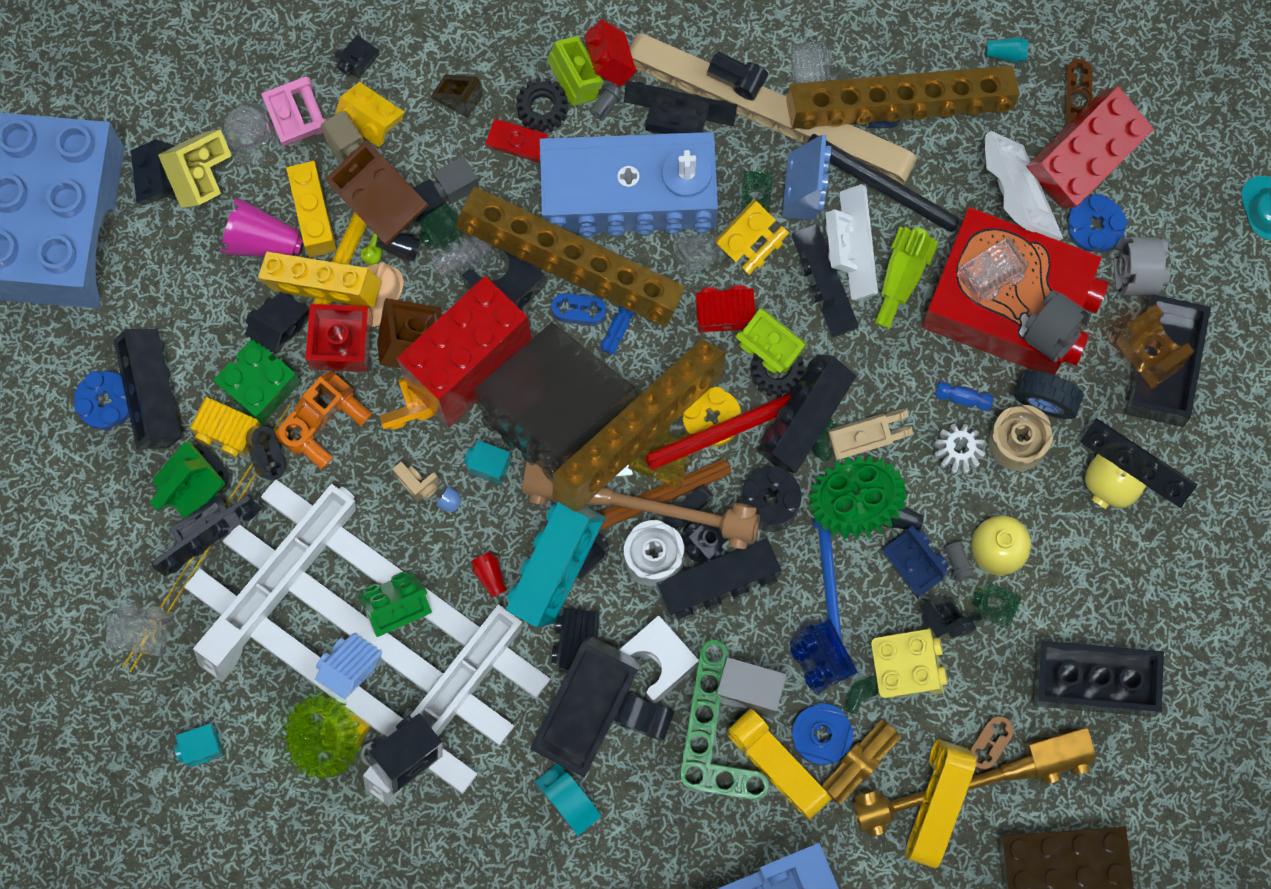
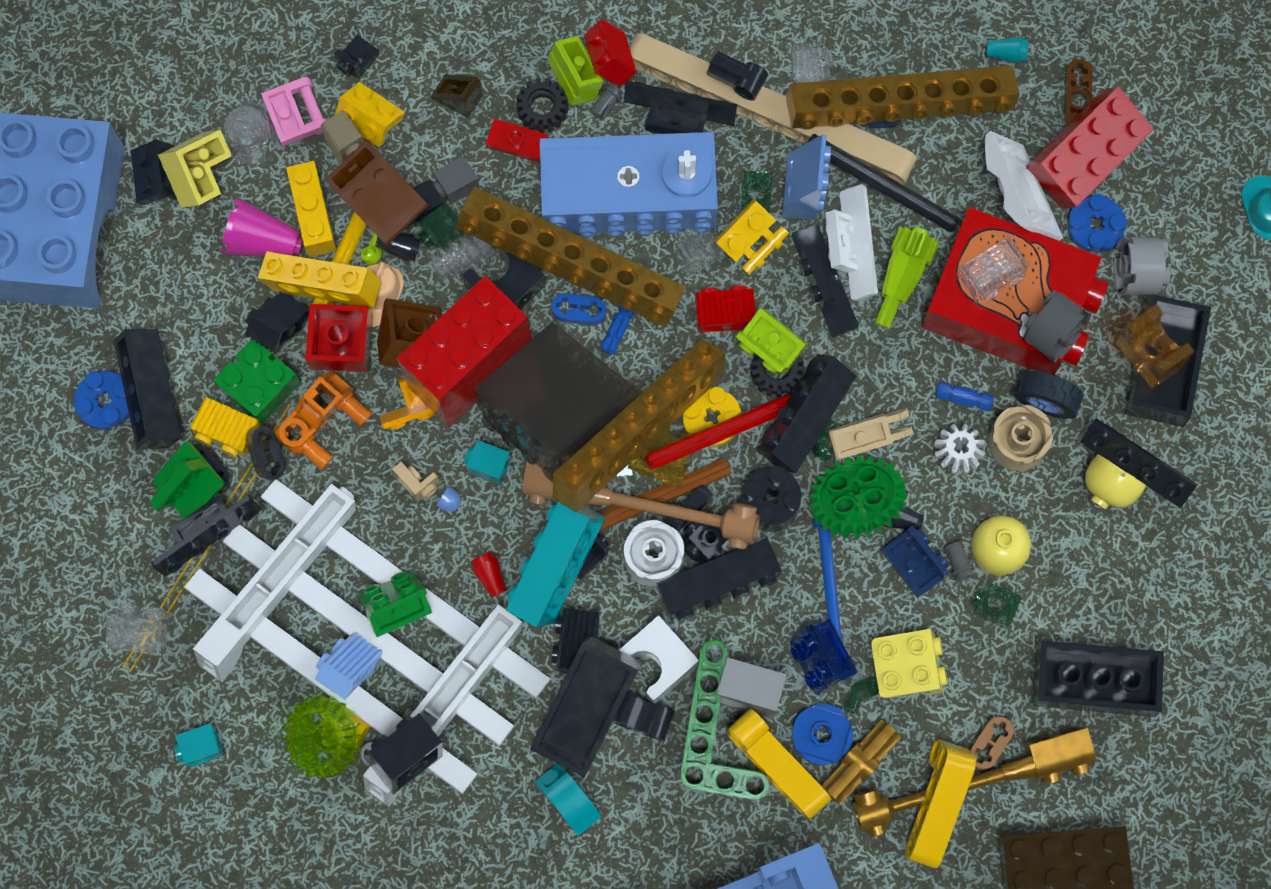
(946, 620): black bracket -> none

